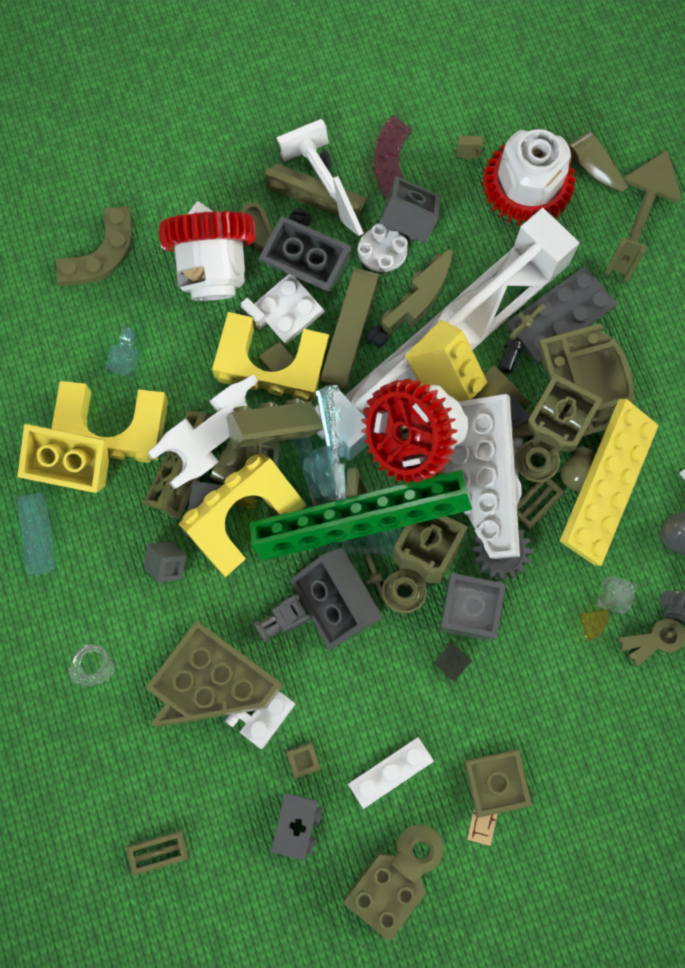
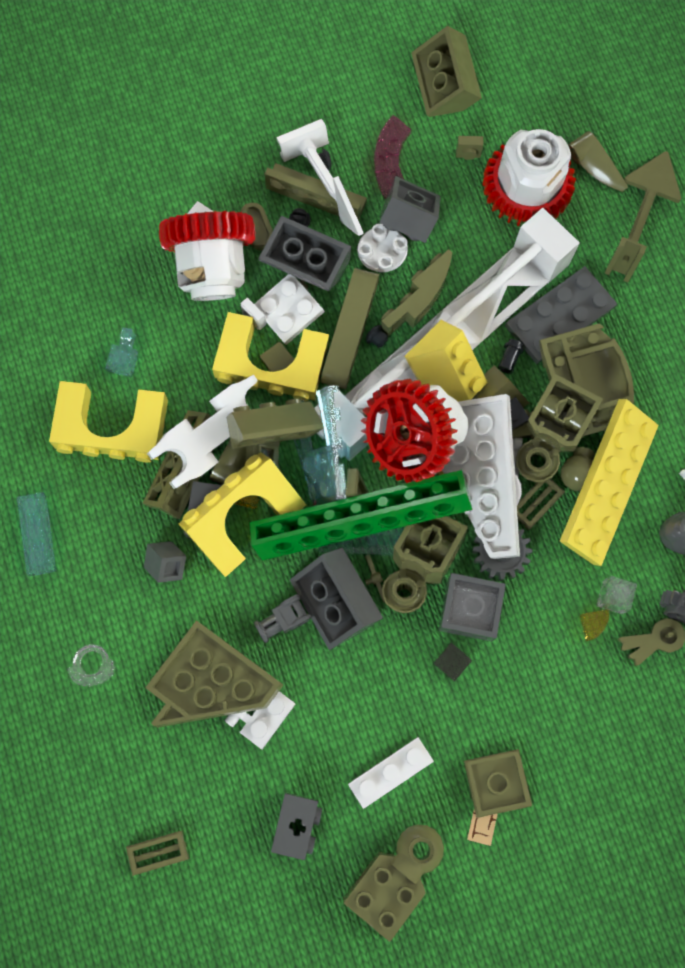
(63, 458): light yellow slope -> none
(106, 258): olive plate -> none
(303, 760): olive tile -> none
(446, 73): none -> olive slope
(526, 321): olive piece -> none

